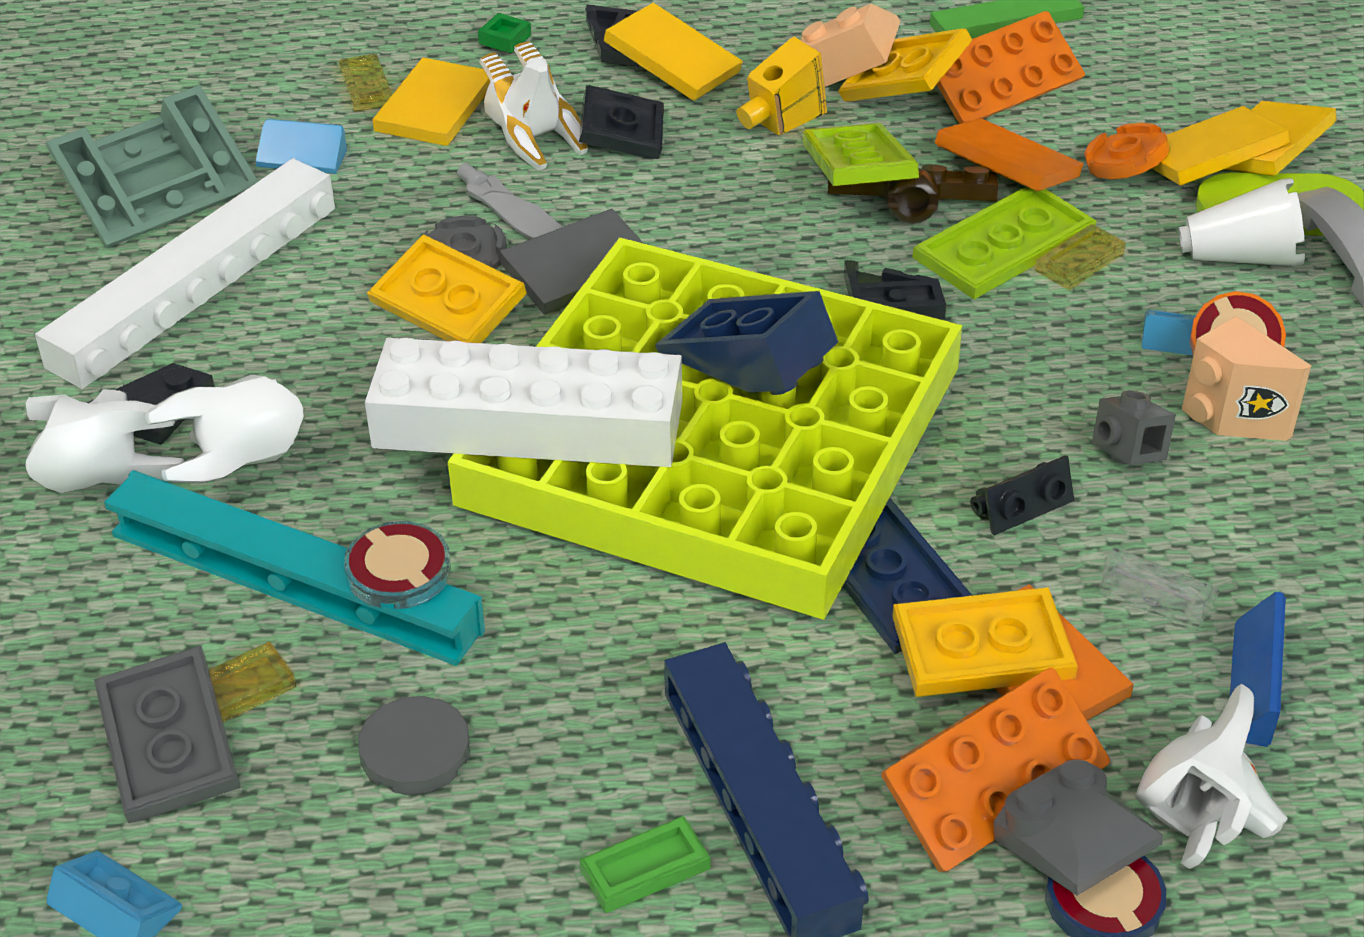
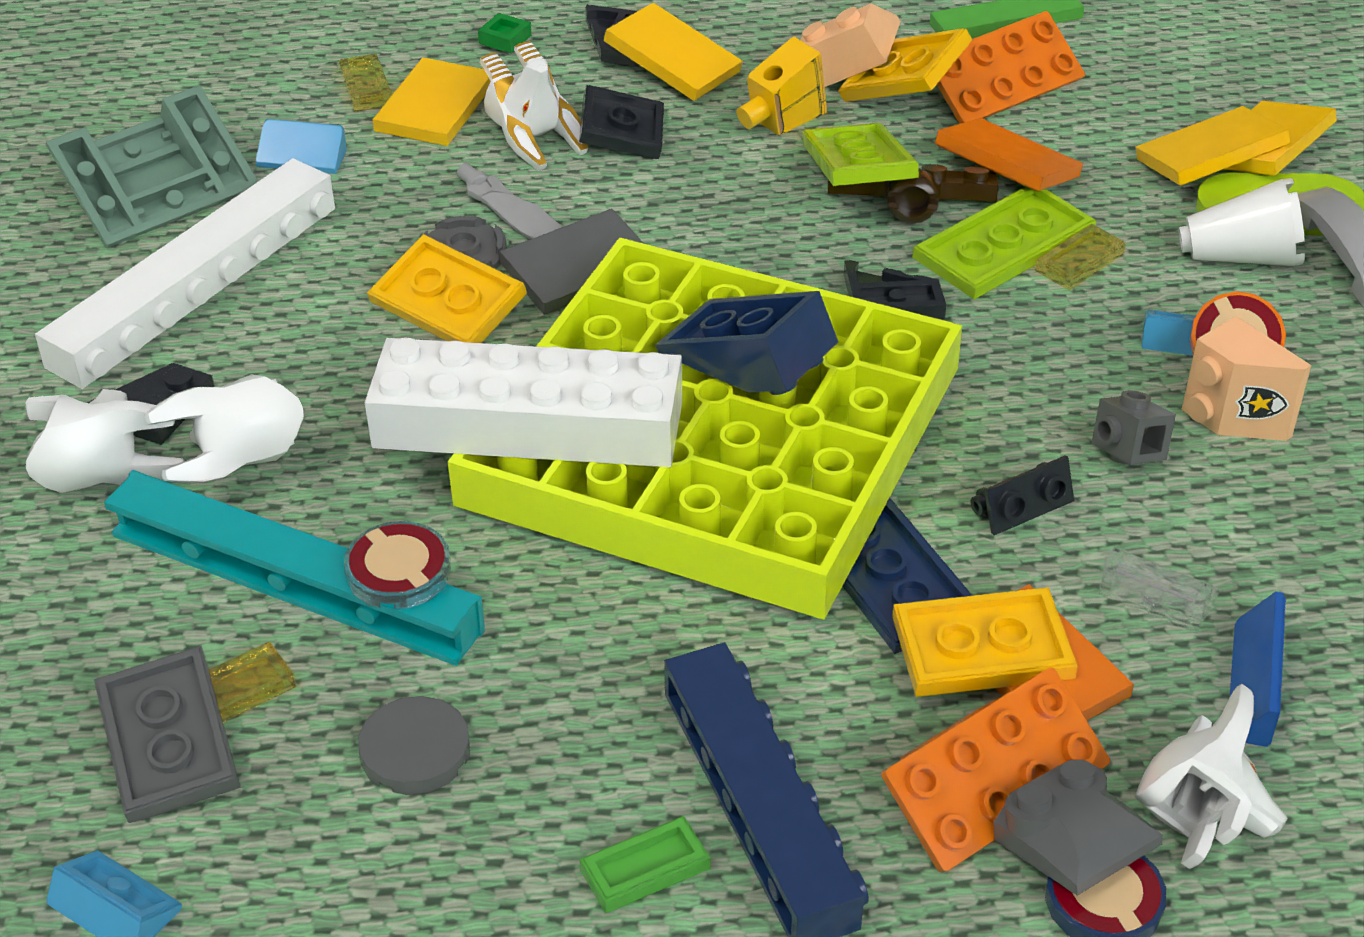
(1127, 153): orange tile -> none

